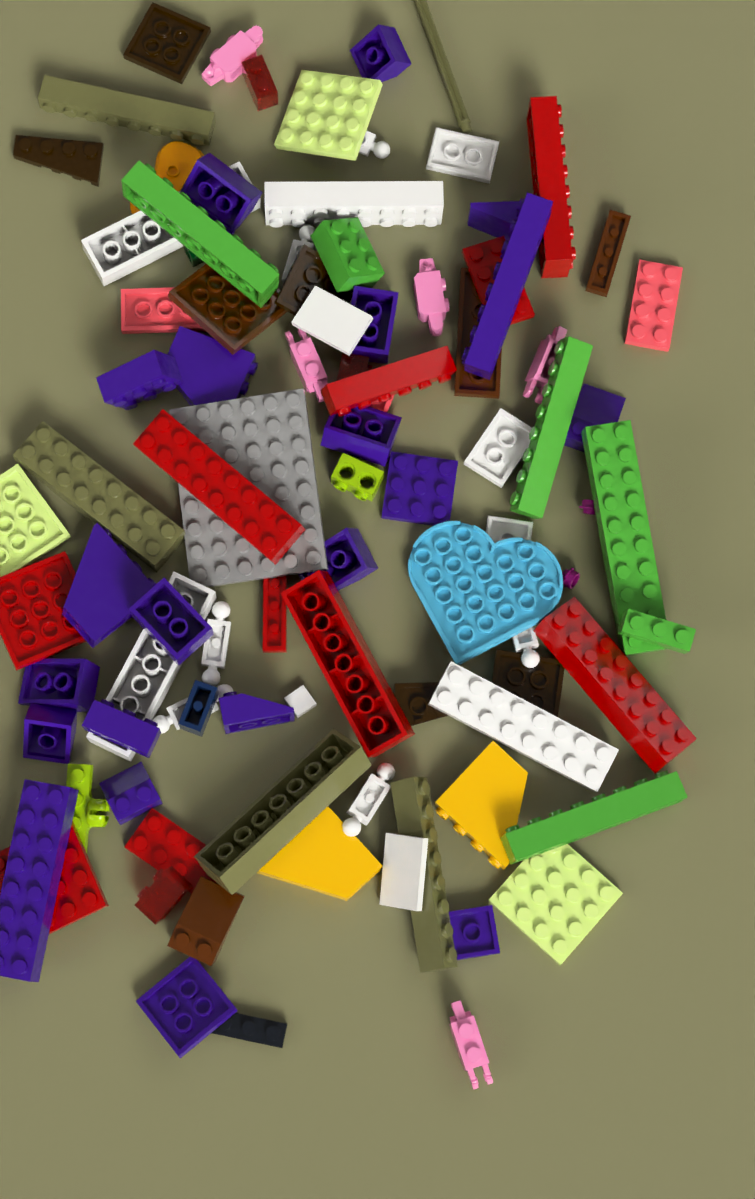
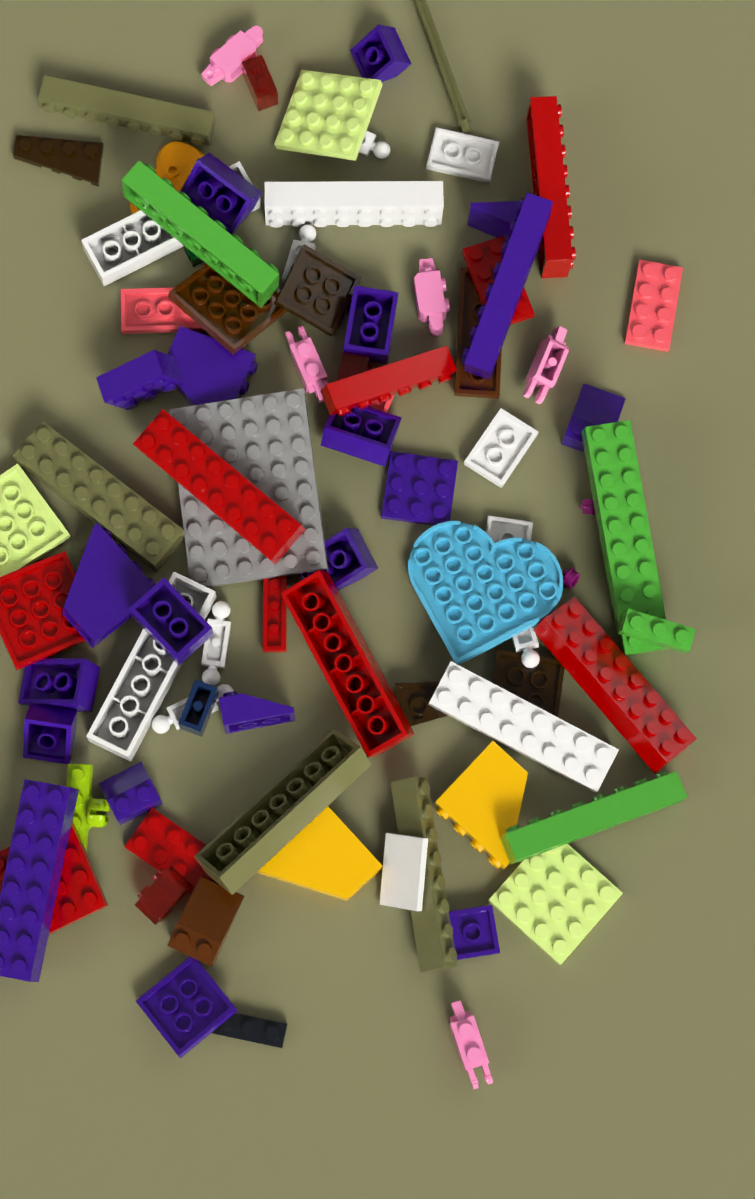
(122, 727): dark purple brick -> none
(167, 43): dark brown plate -> none
(300, 701): white tile -> none
(332, 320): white tile -> none
(347, 254): bright green brick -> none
(360, 472): lime brick -> none
(368, 799): white plate -> none
(551, 427): bright green brick -> none
(608, 253): reddish brown plate -> none

